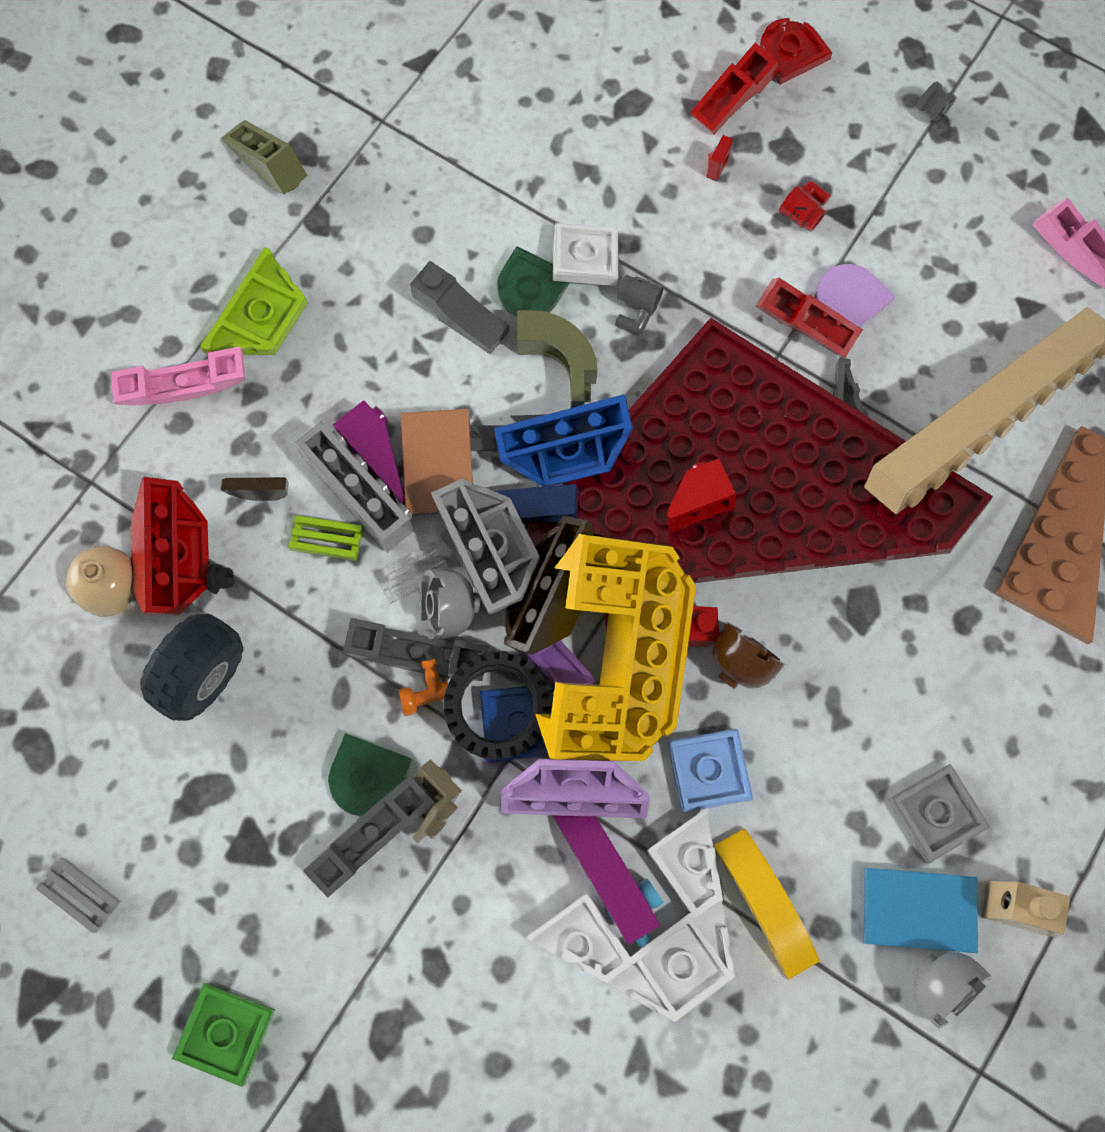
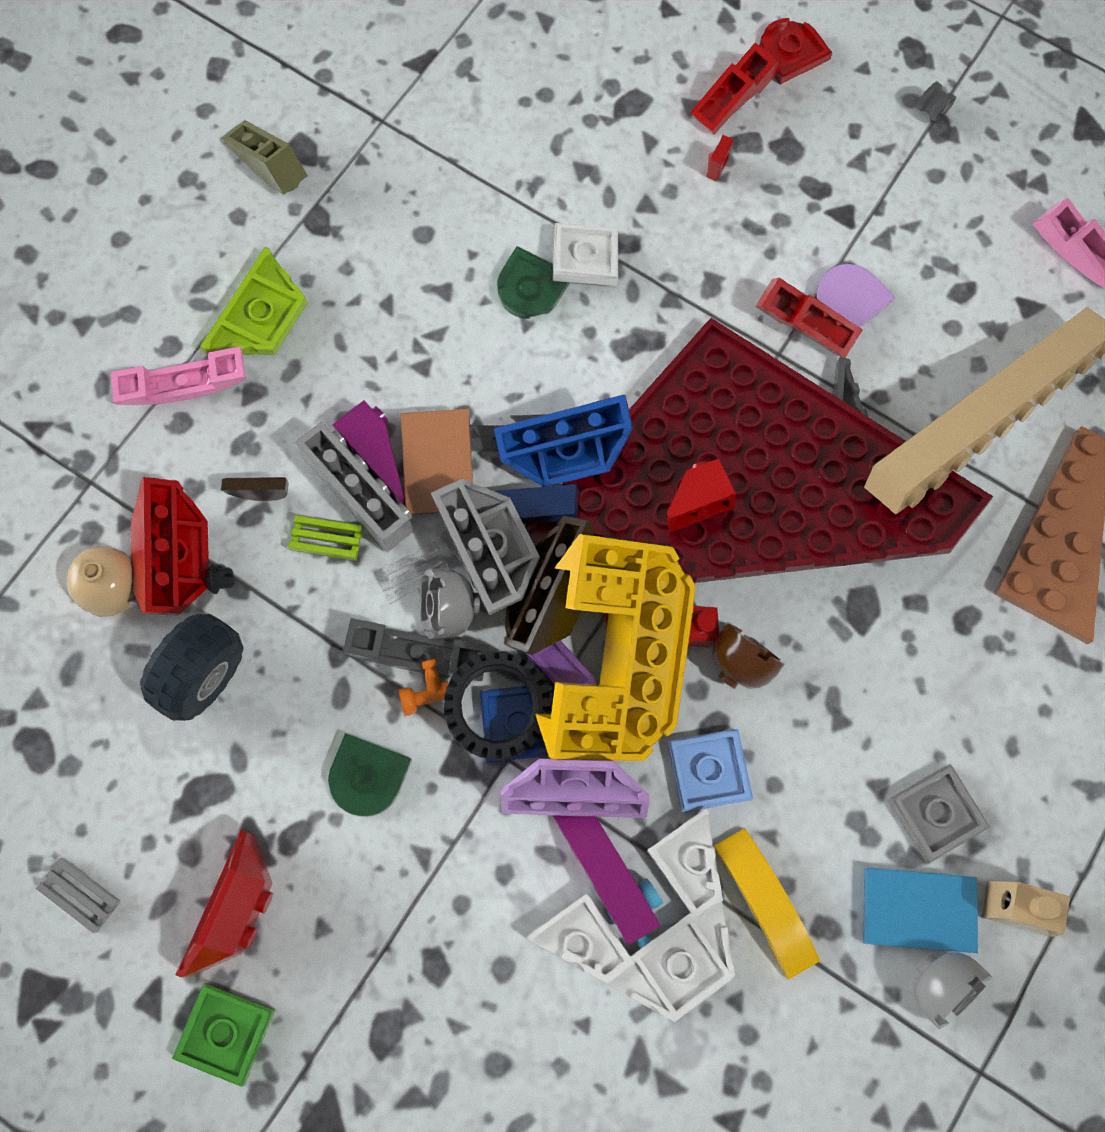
(231, 910): none -> red wedge
(369, 835): dark grey slope -> none
(444, 791): dark tan bracket -> none
(458, 308): dark grey slope -> none
(557, 338): olive arch -> none
(639, 295): dark grey piece -> none
(804, 206): red piece -> none

